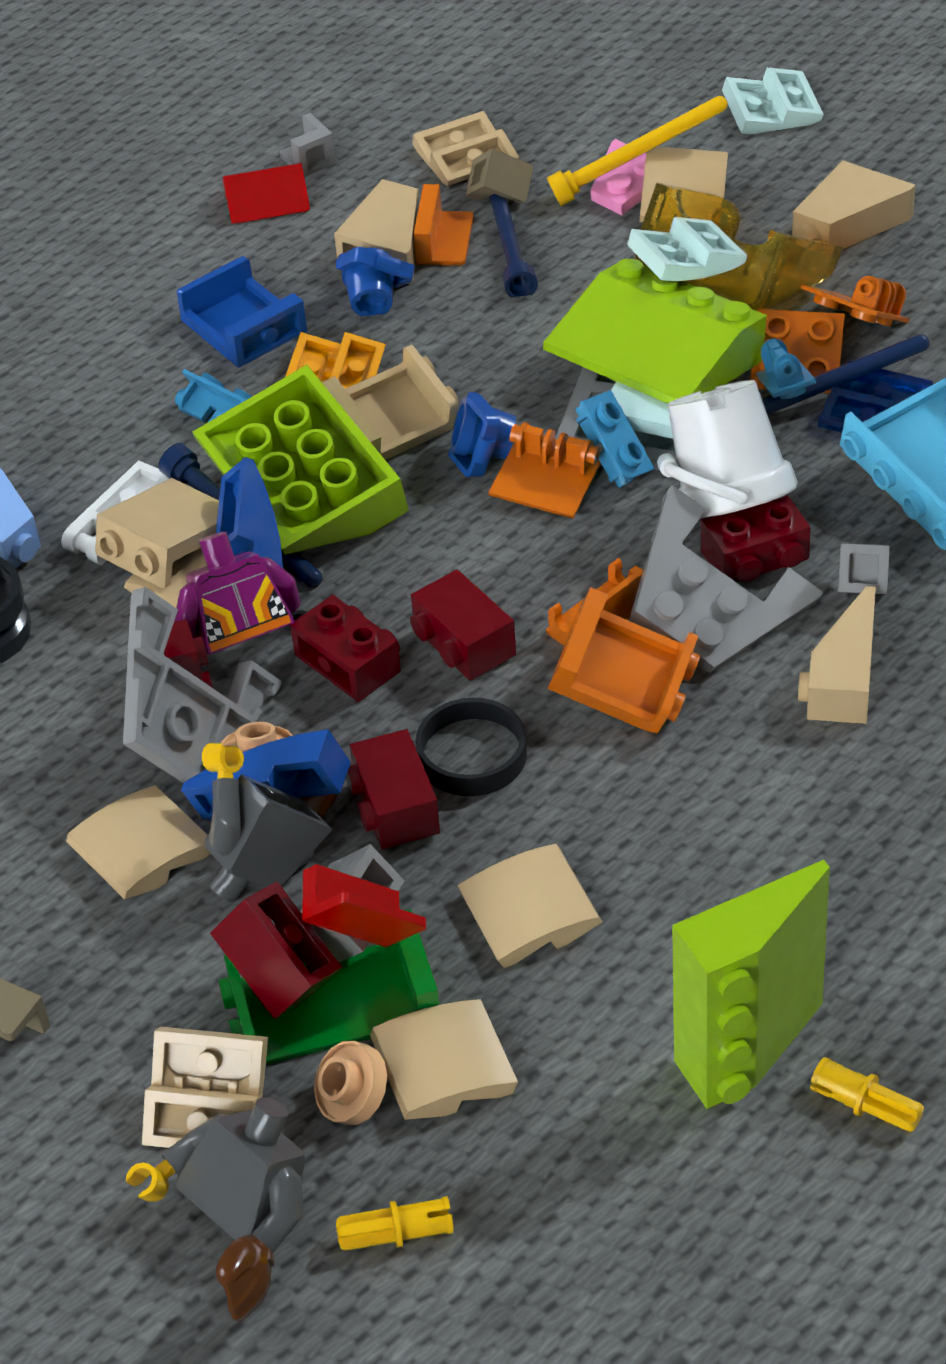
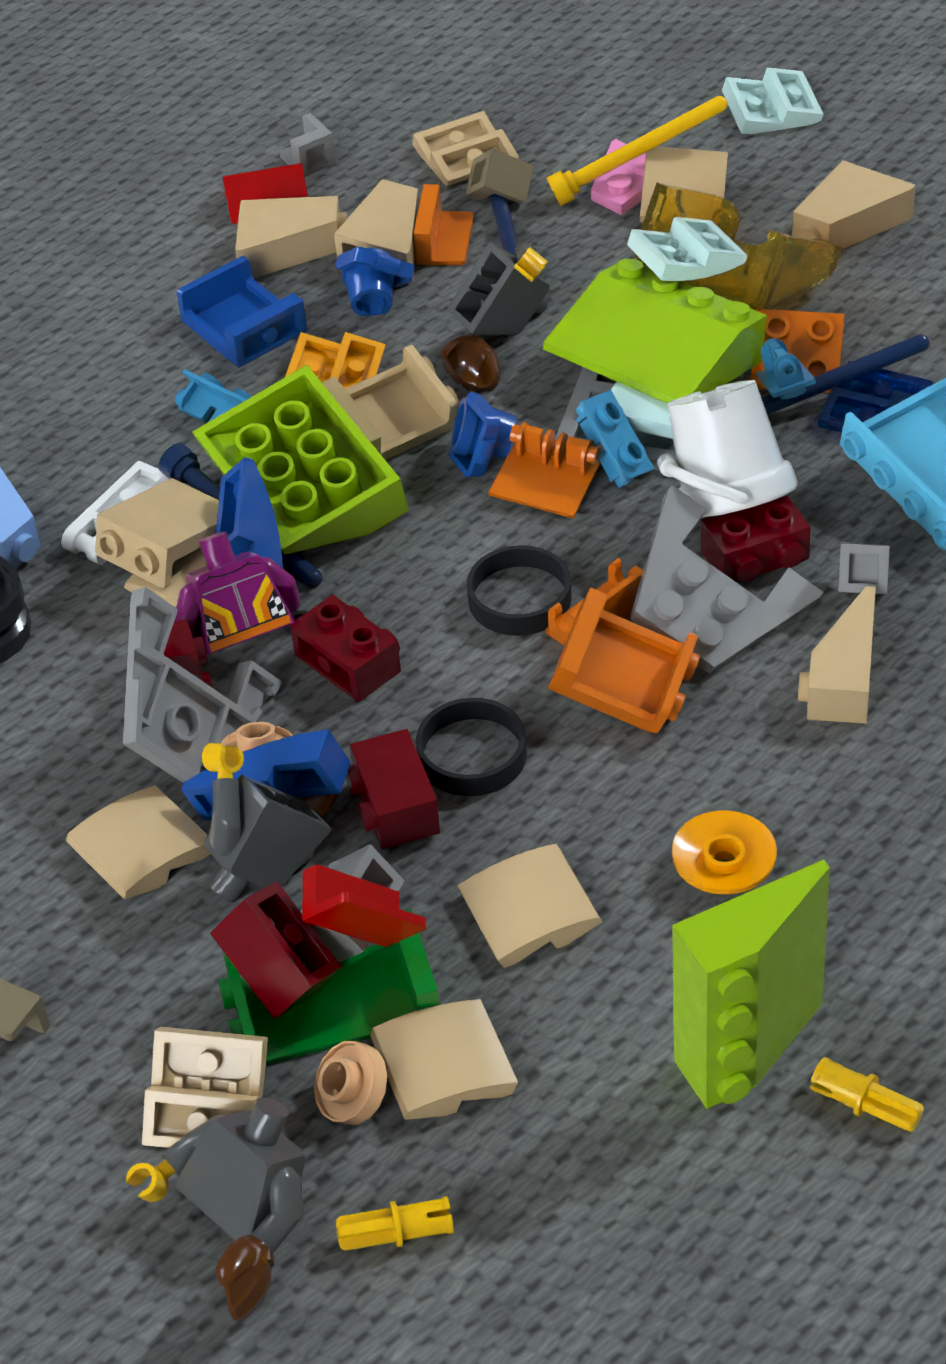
(287, 231): none -> tan slope
(463, 625): dark red brick -> none
(493, 302): none -> dark grey torso
(516, 557): none -> black tyre
(728, 837): none -> light orange dish
(872, 300): orange hinge -> none

